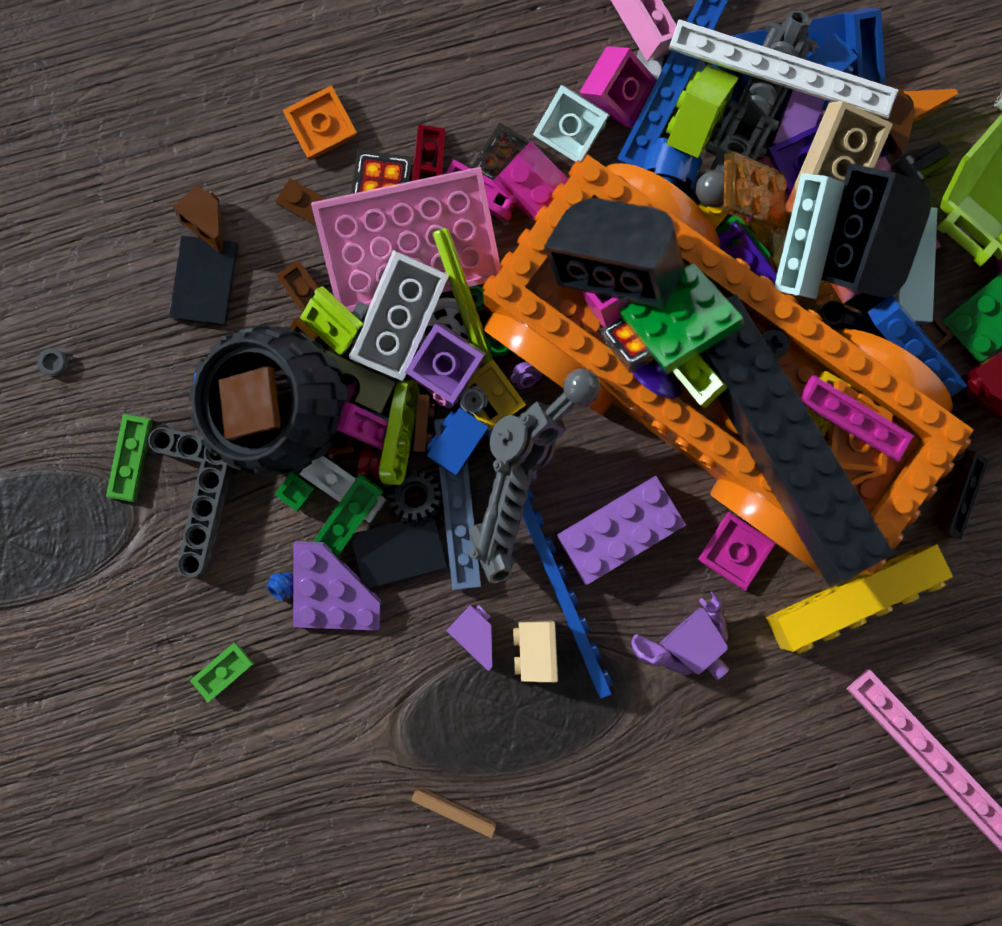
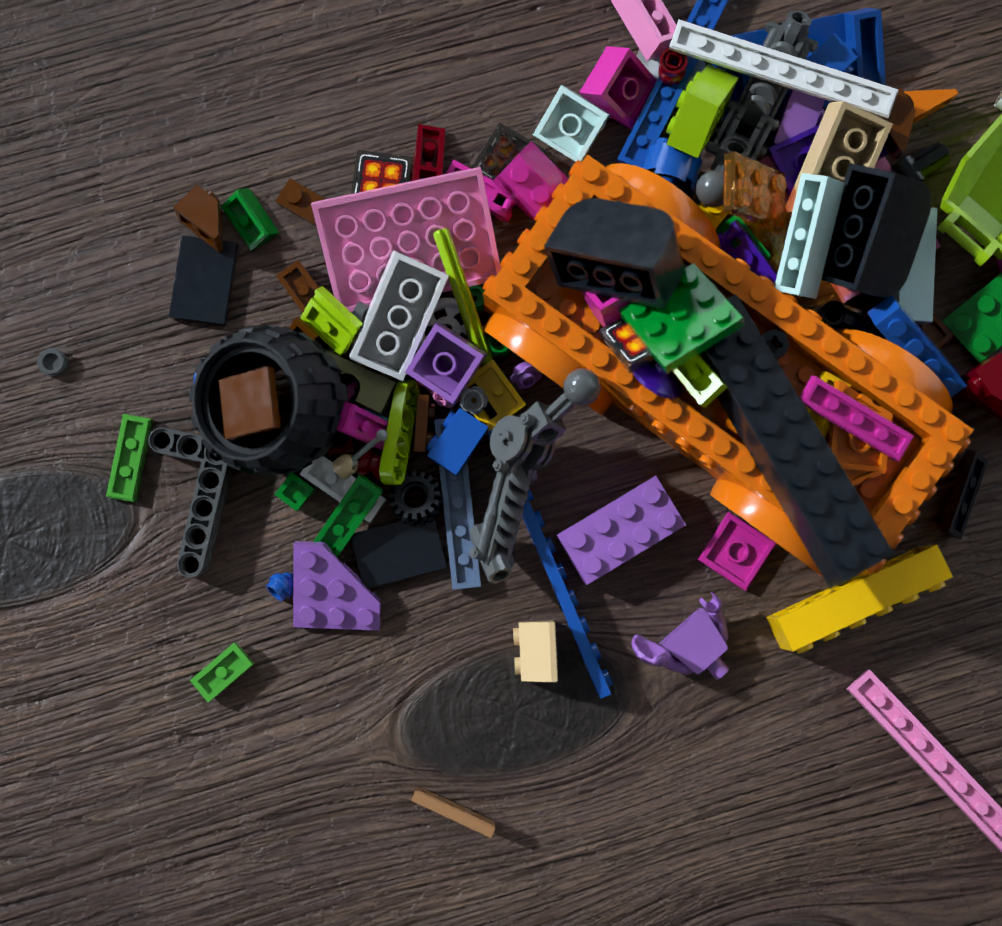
(249, 218): none -> green slope
(320, 123): orange plate -> none
(347, 464): none -> hinge
(474, 634): medium lavender slope -> none
(671, 72): none -> dark red wheel

